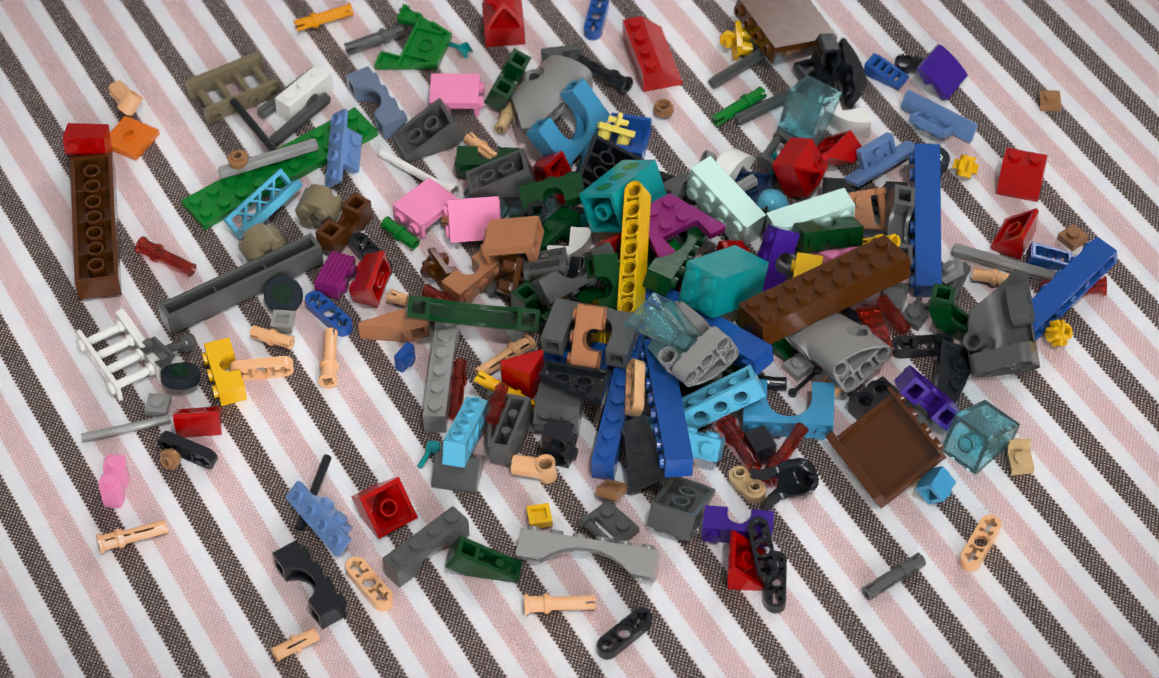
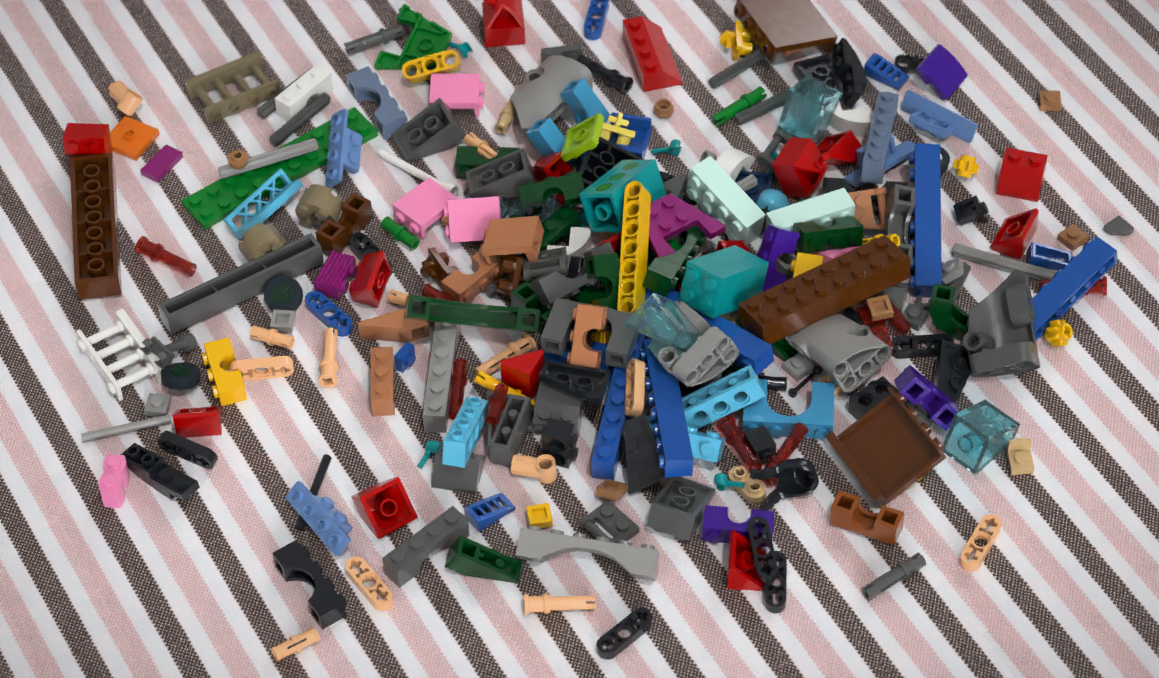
(121, 538): light nougat pin -> none
(158, 474): none -> black slope
(161, 163): none -> magenta tile
(170, 458): medium nougat plate -> none
(252, 124): black bar -> none
(315, 20): light orange pin -> none
(382, 381): none -> nougat arch
(421, 65): none -> yellow beam
(480, 522): none -> blue slope
(507, 80): dark green arch -> none
(582, 137): none -> lime plate
(674, 148): none -> teal hand
(722, 482): none -> teal hand
(825, 56): black brick -> none
(850, 515): none -> dark orange arch
(879, 137): none -> sand blue arch
(879, 308): none -> medium nougat plate
(935, 485): dark azure brick -> none
(970, 210): none -> black bracket
(989, 276): light nougat pin -> none
(1118, 226): none -> dark grey tile

